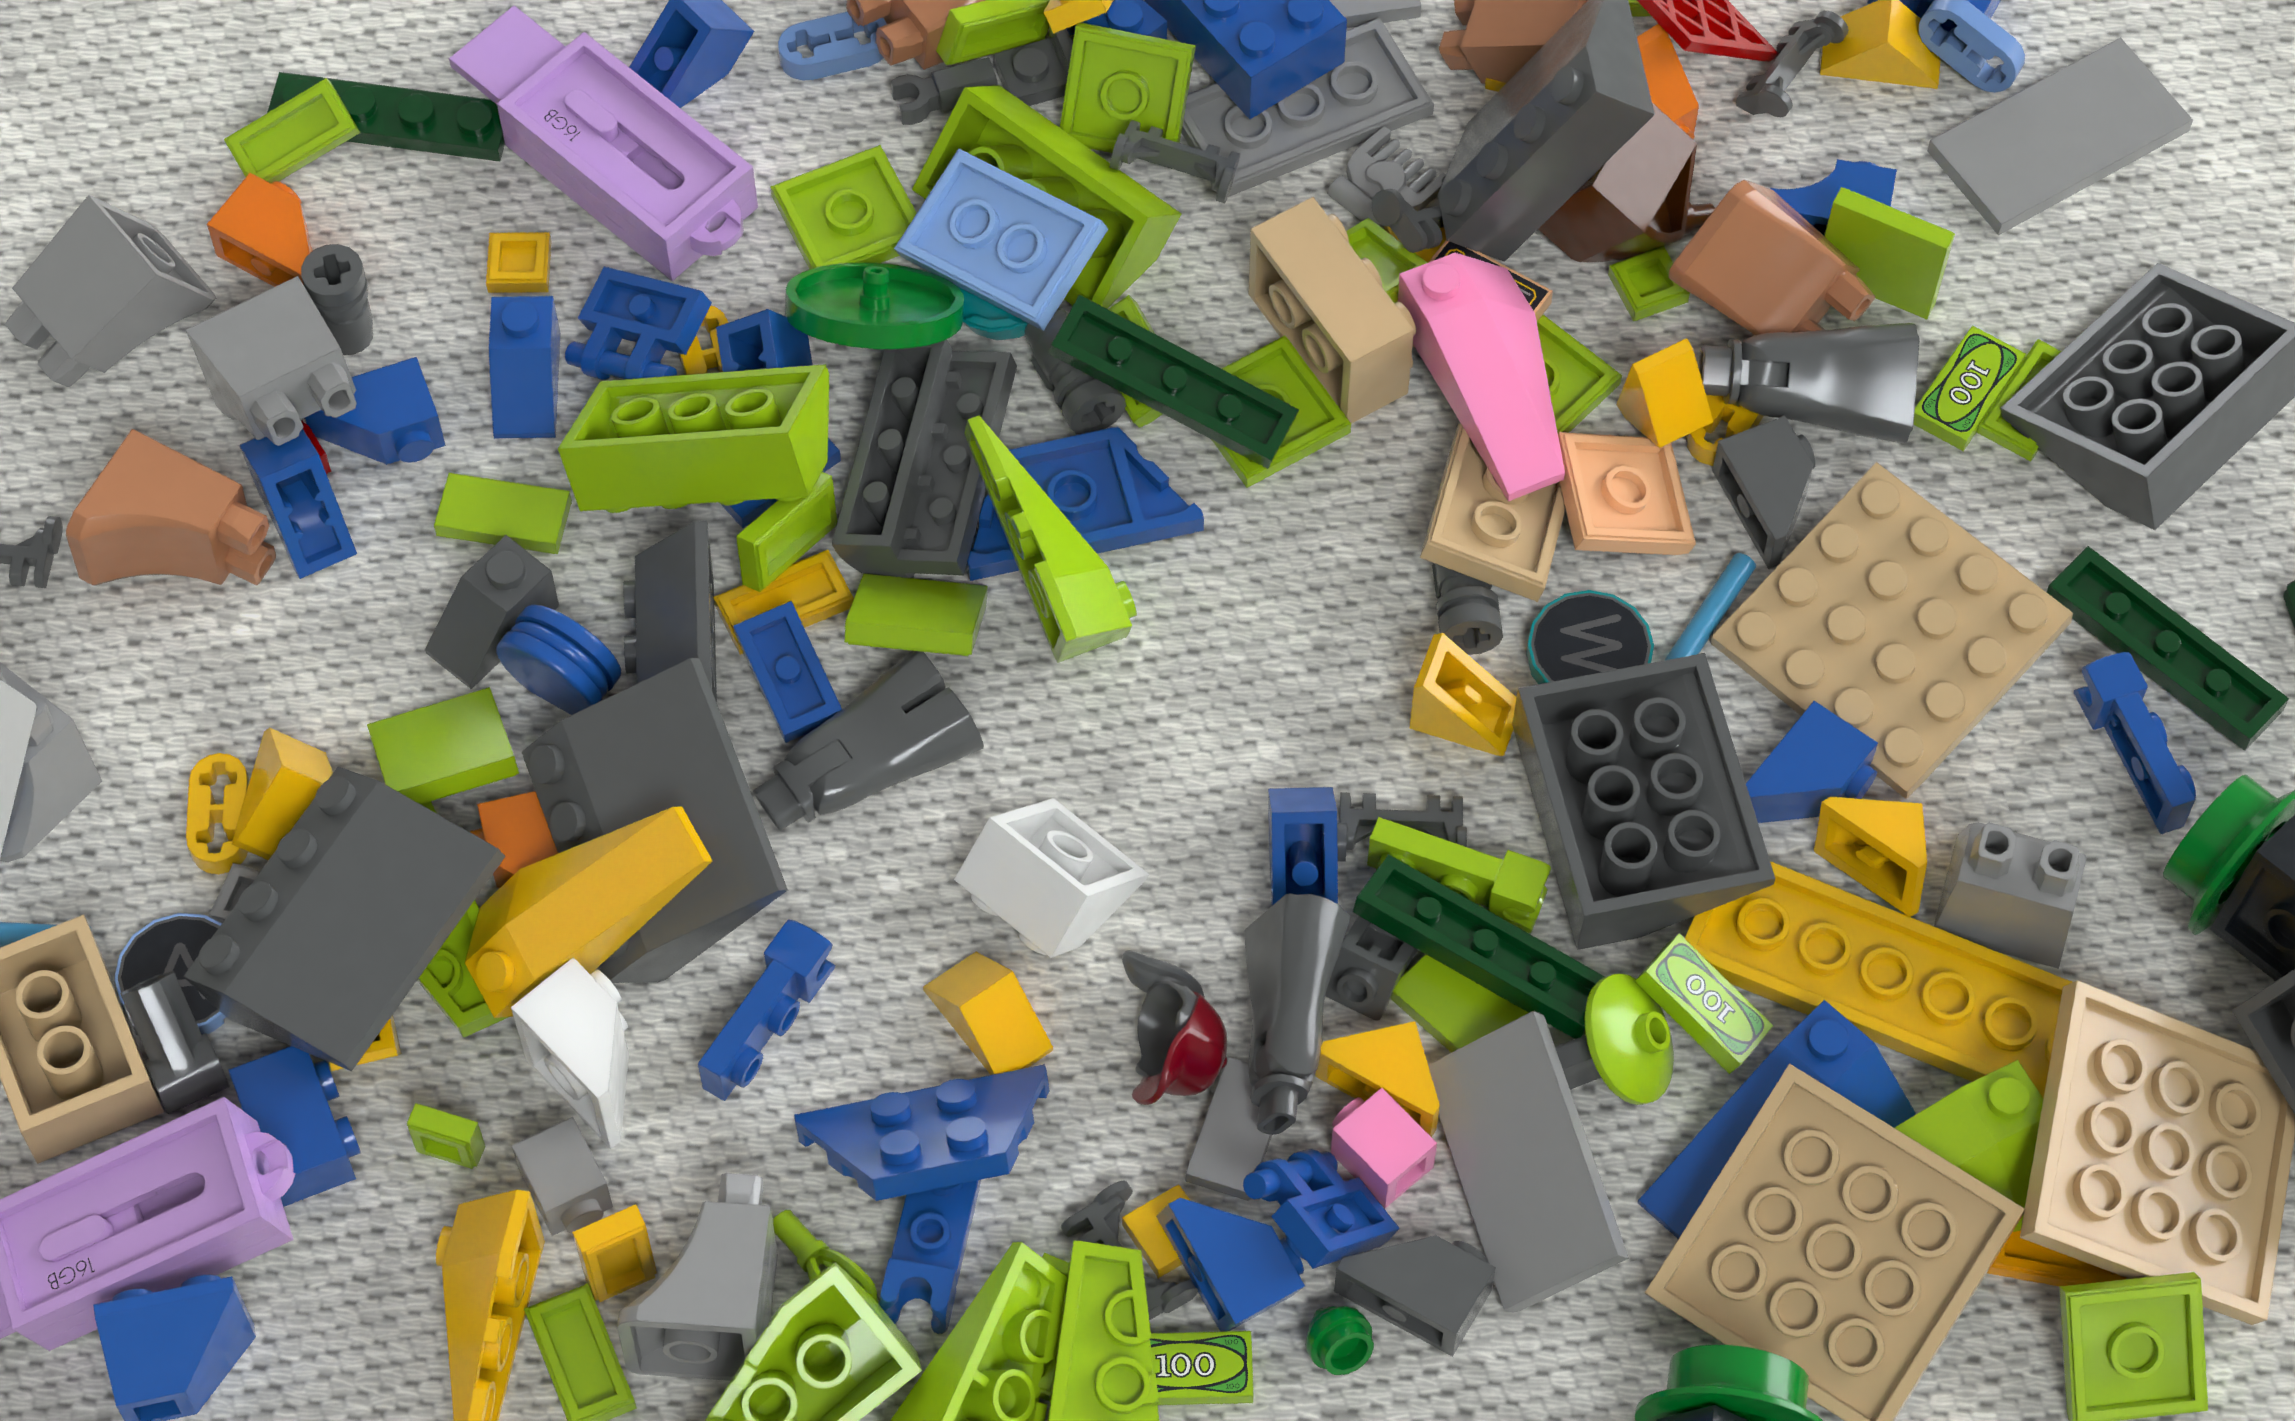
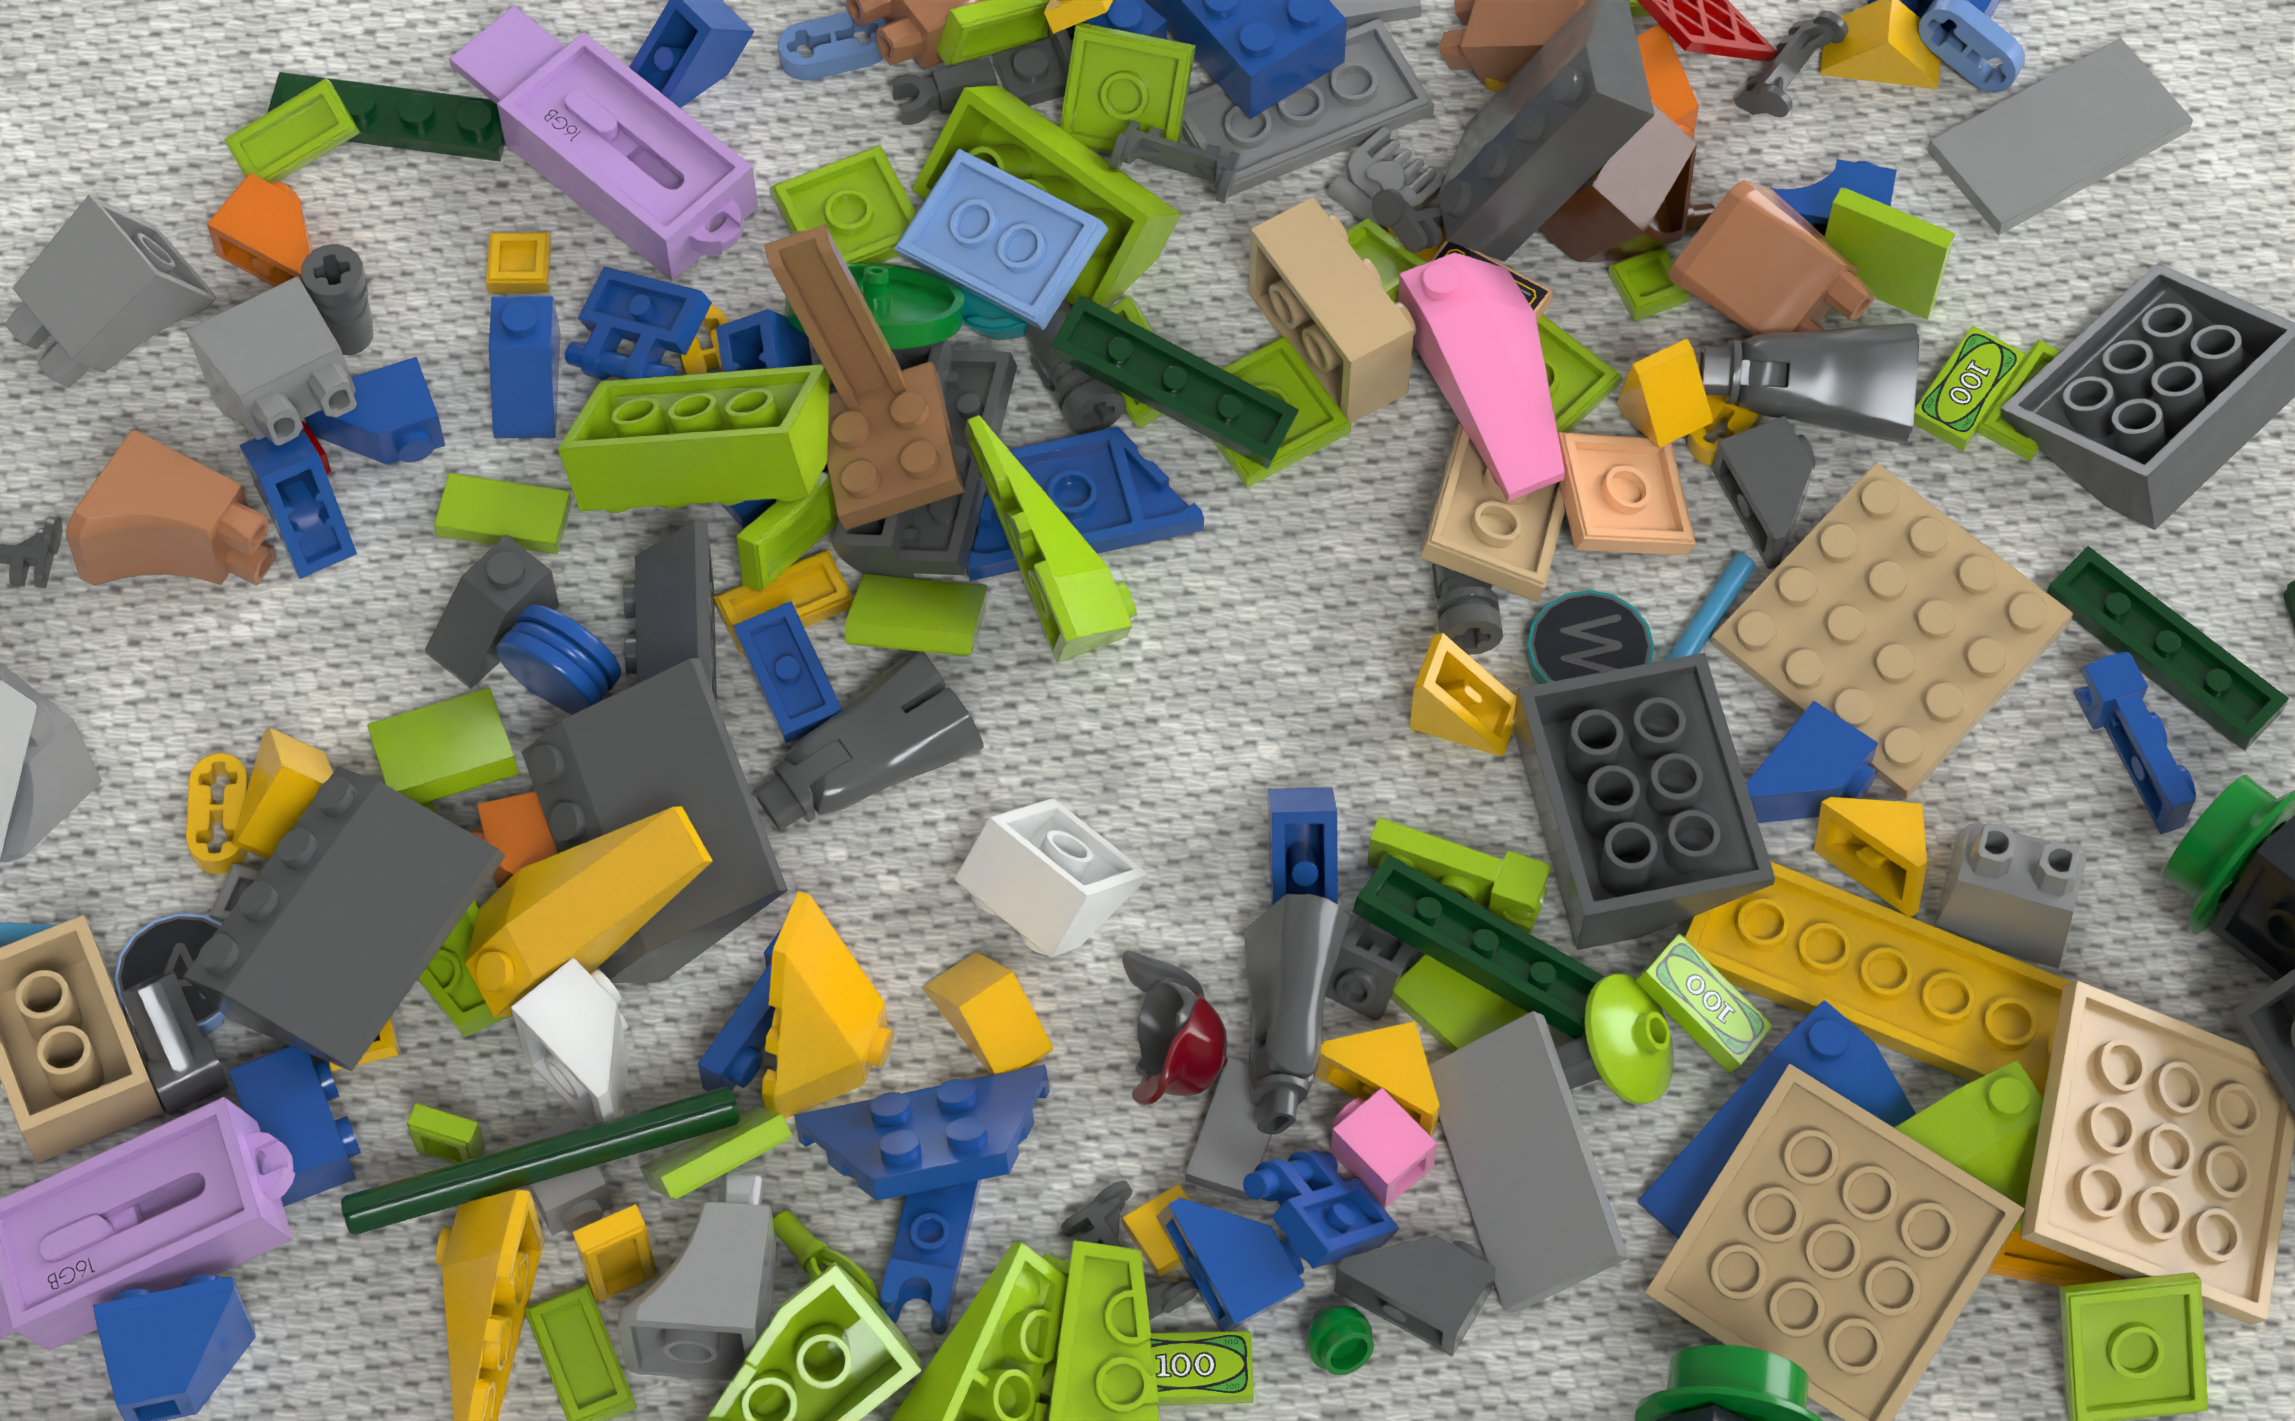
(539, 1160): none -> dark green axle
(716, 1153): none -> lime tile
(825, 1018): none -> yellow wedge
(884, 423): none -> medium nougat bracket
(1359, 823): dark grey piece -> none

